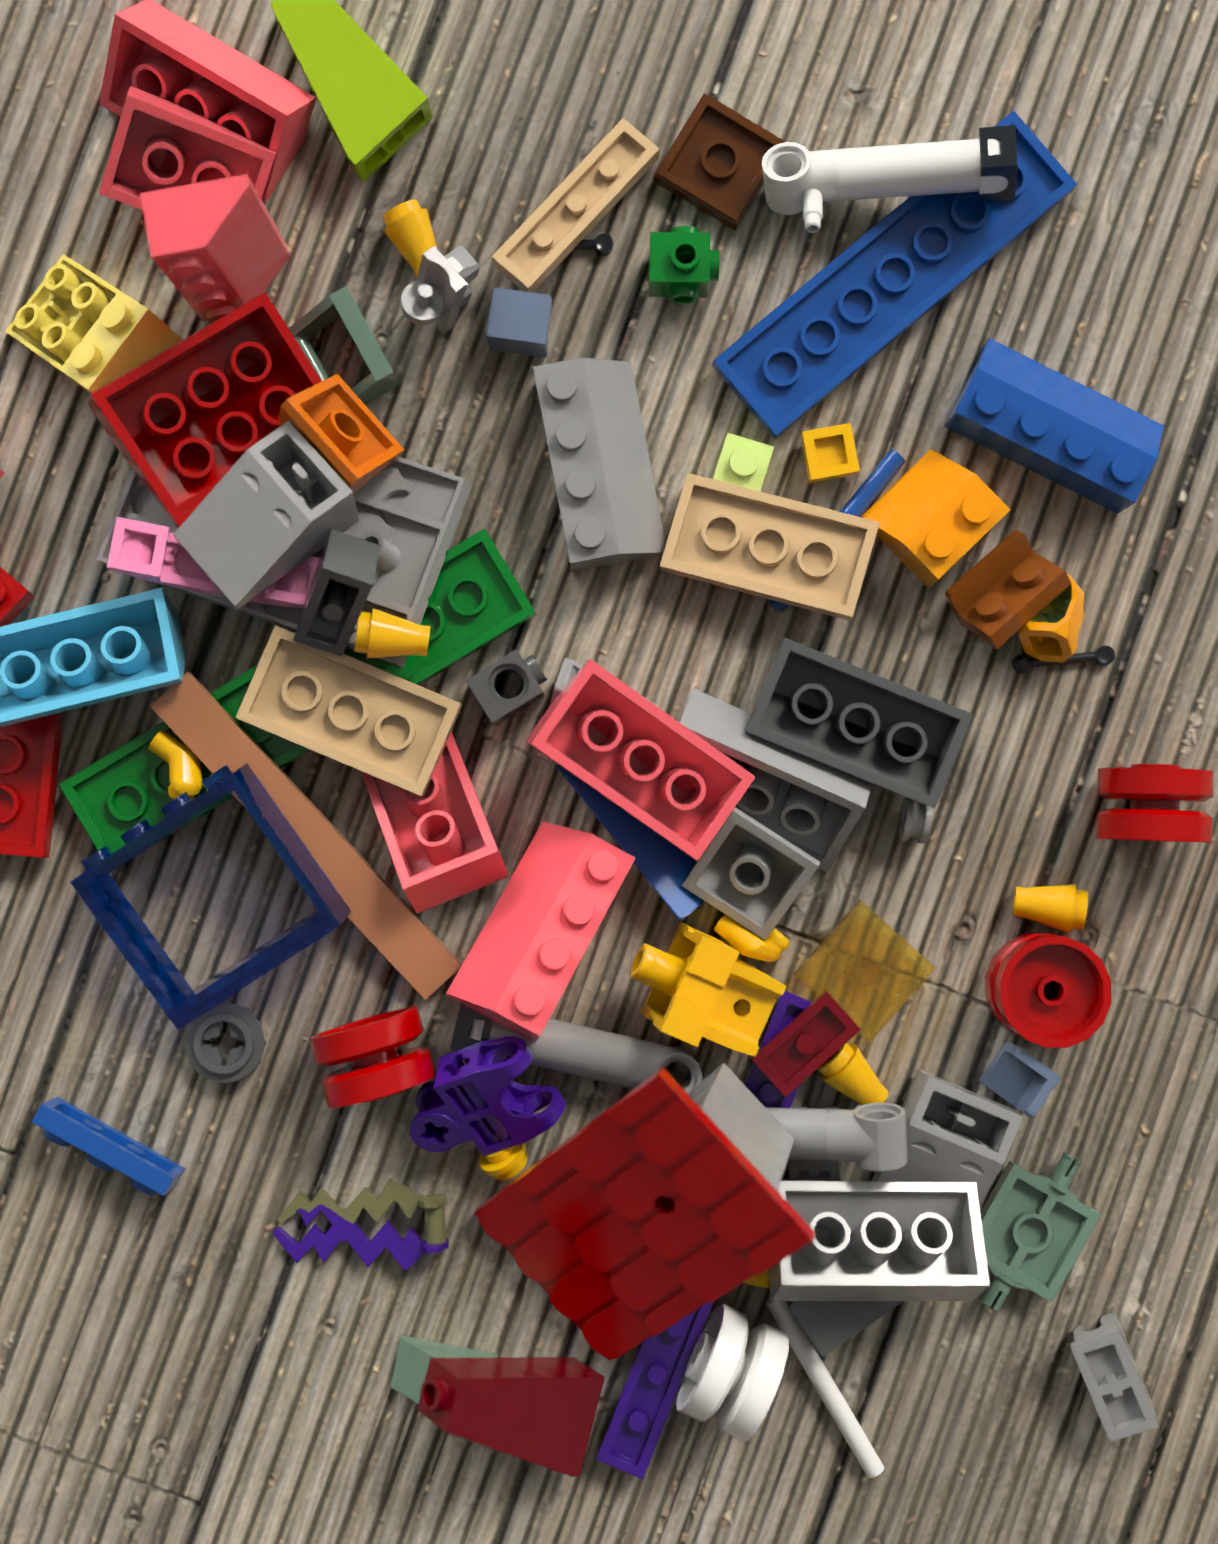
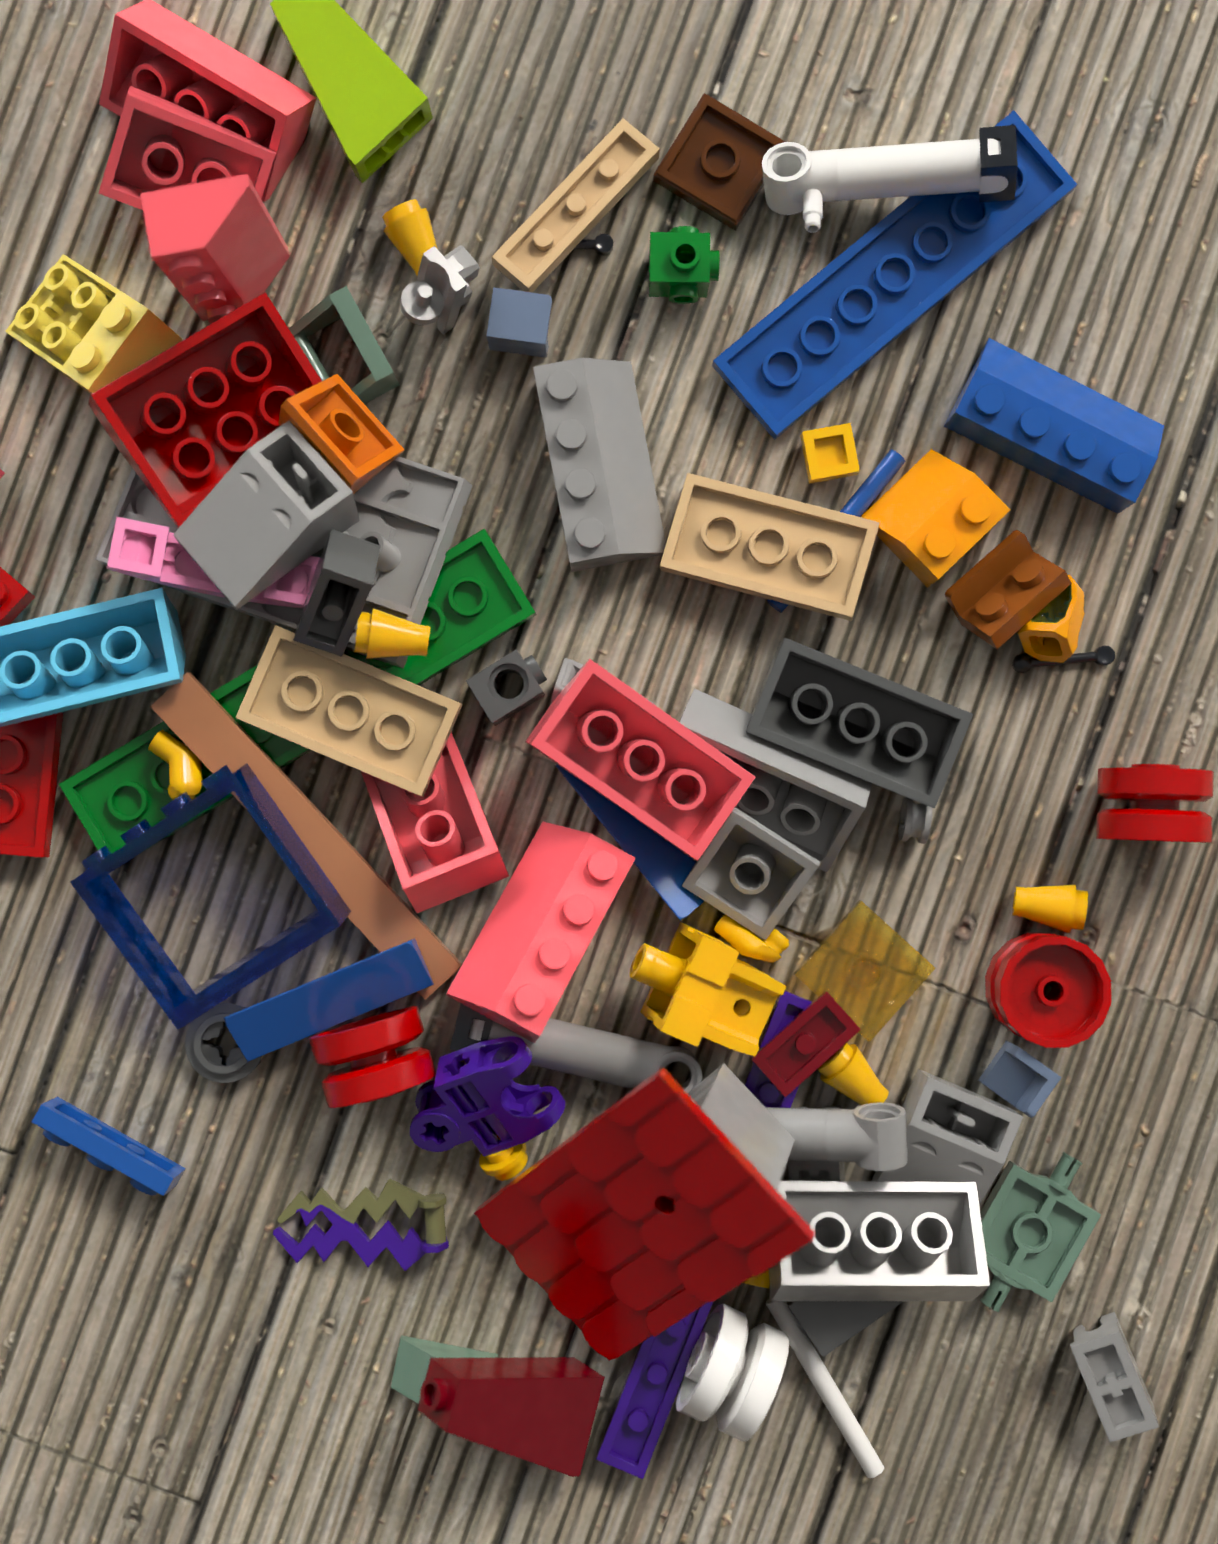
(329, 1000): none -> blue slope
(743, 462): yellowish green plate -> none

